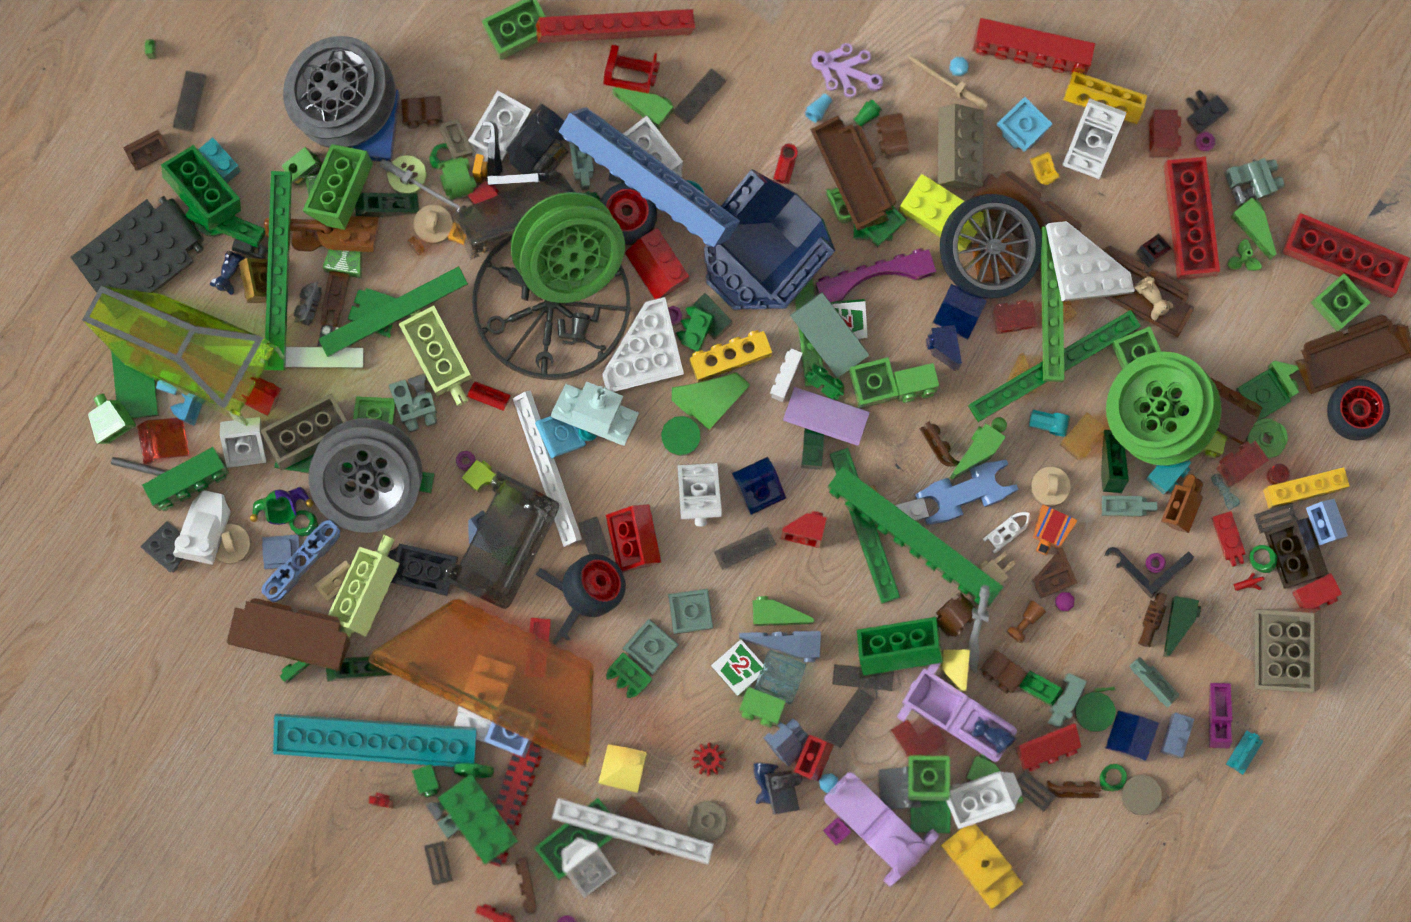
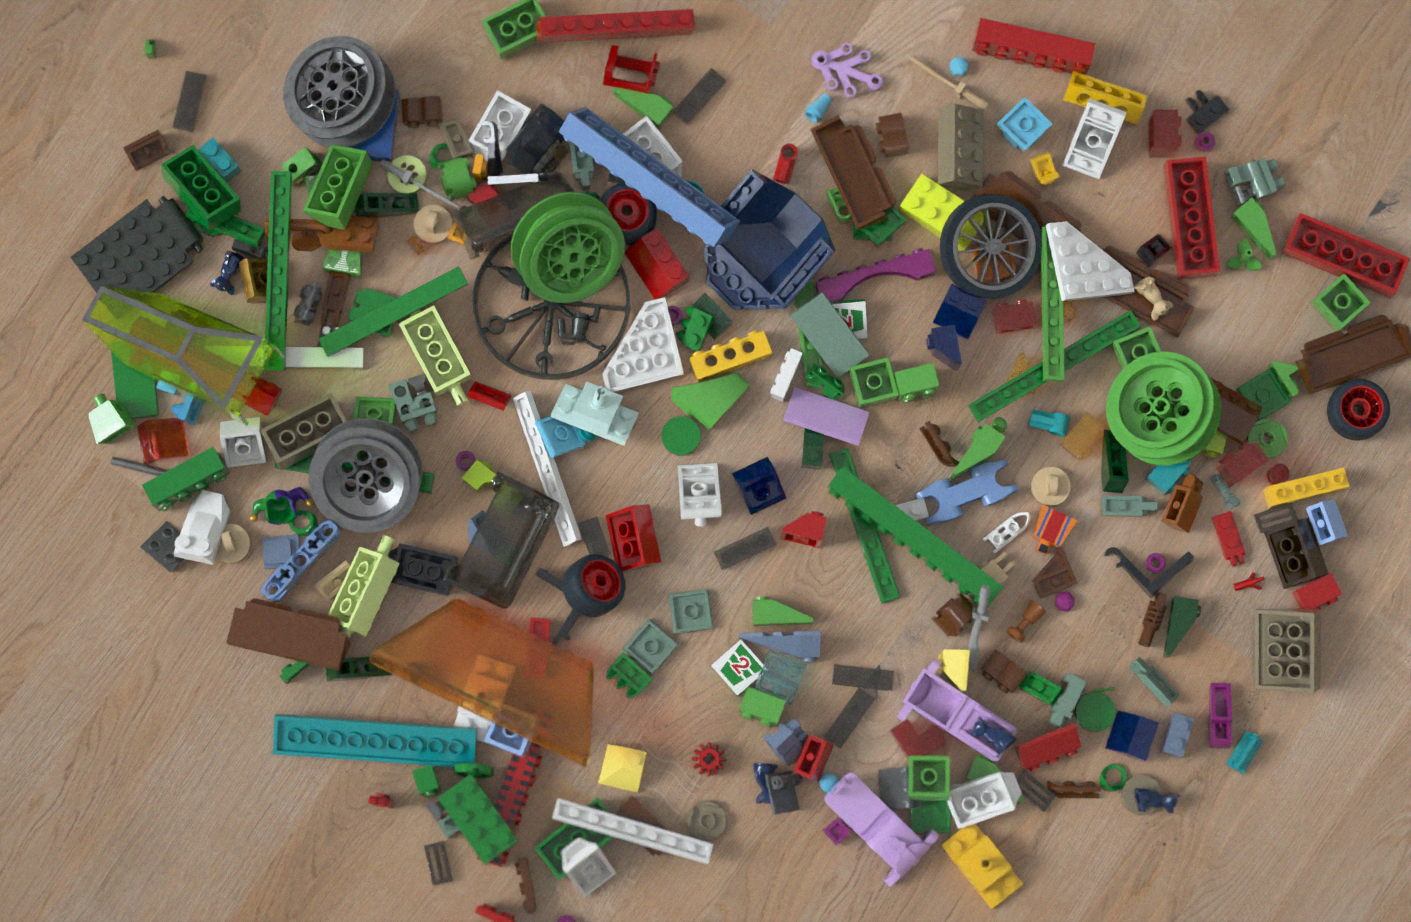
(867, 113): green cone -> none
(899, 646): green brick -> none
(1149, 798): none -> dark blue animal
(1259, 567): green piece -> none

